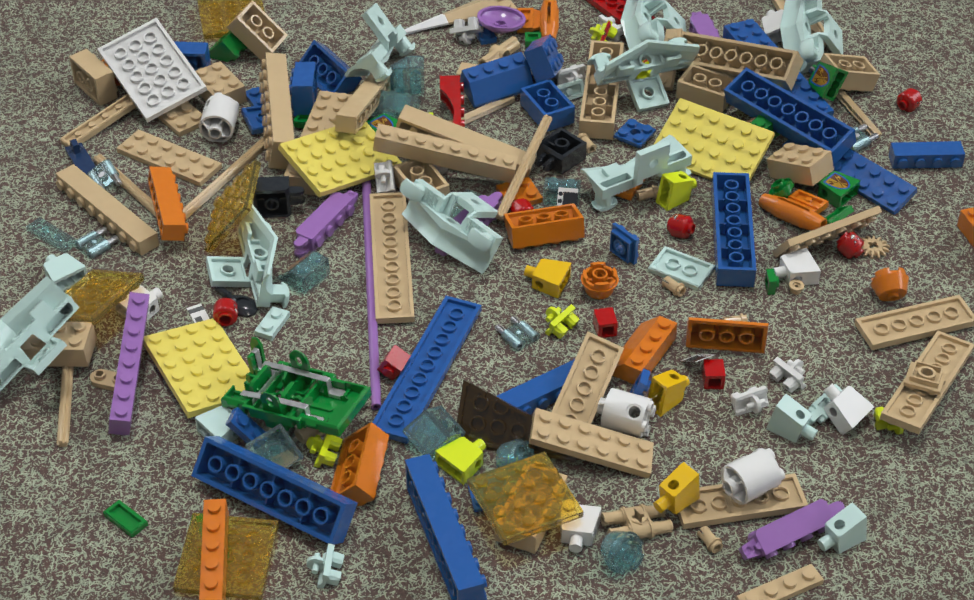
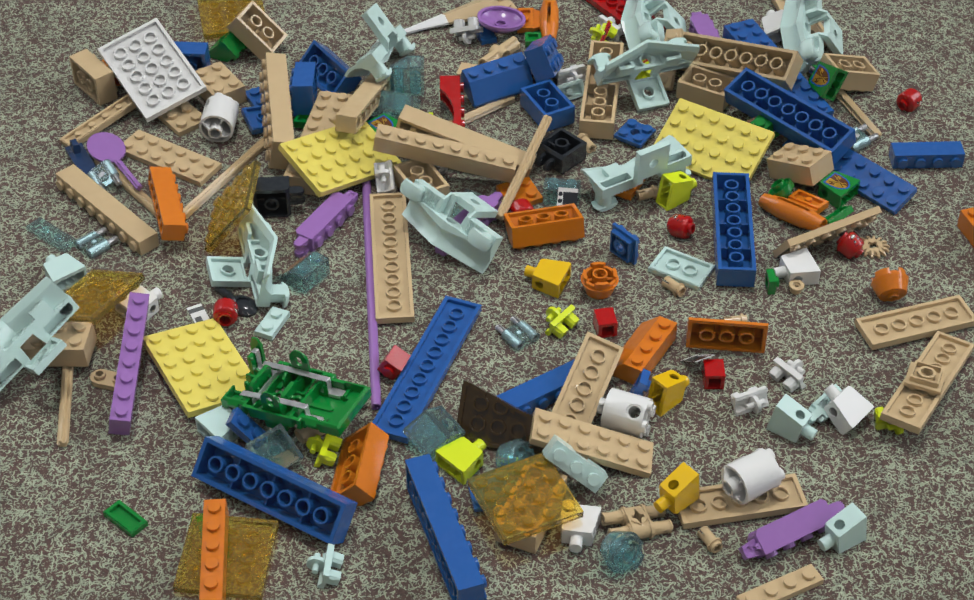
(111, 147): none -> medium lavender piece
(575, 465): none -> light aqua arch

